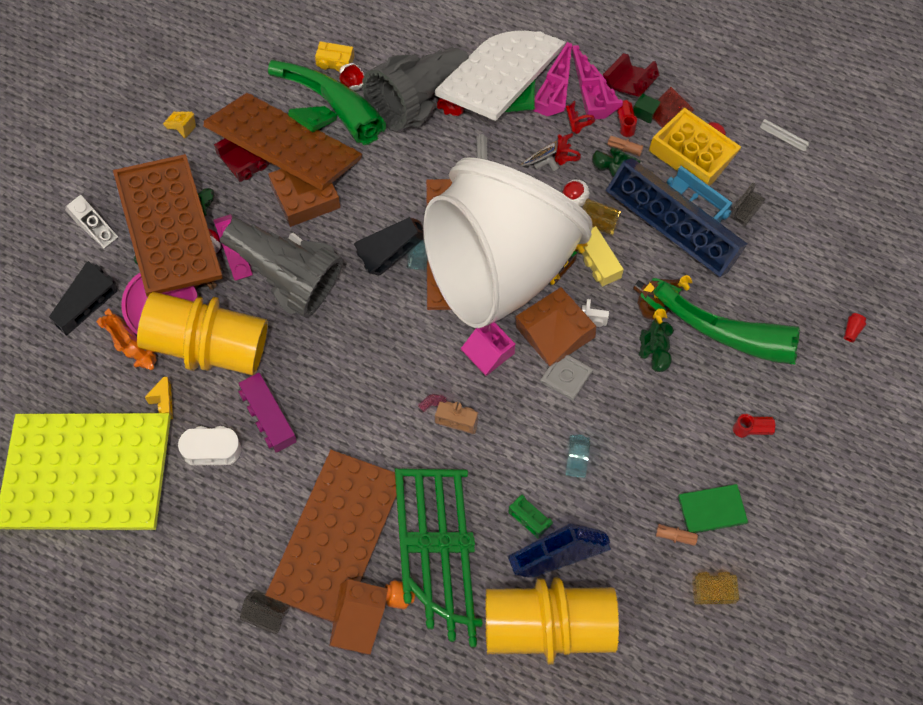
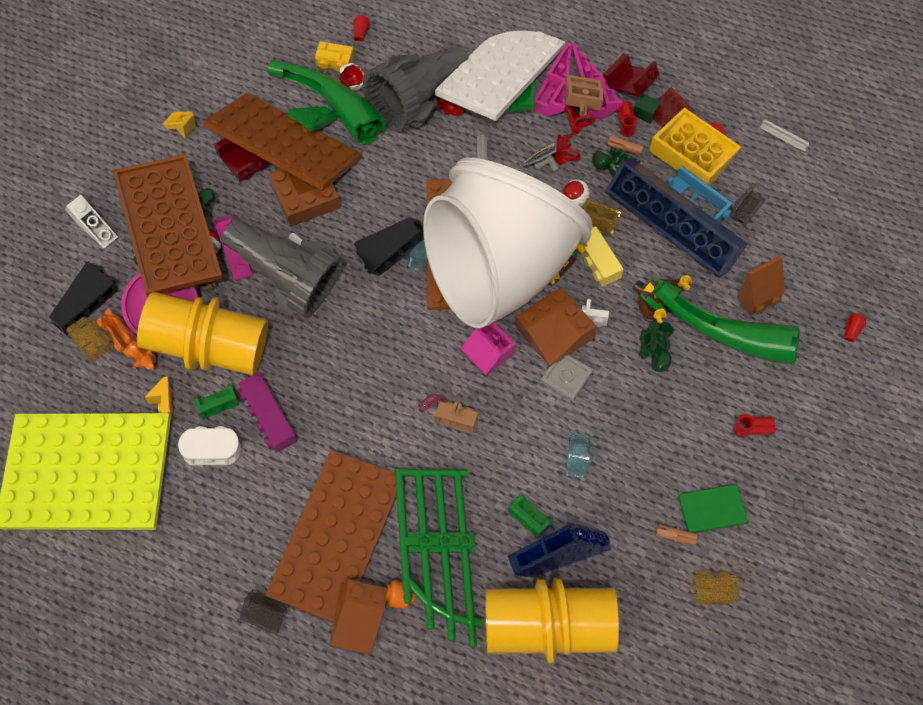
(88, 339): none -> clear yellow brick
(216, 402): none -> green hinge
(361, 25): none -> red cone
(583, 93): none -> medium nougat plate
(763, 286): none -> dark orange slope

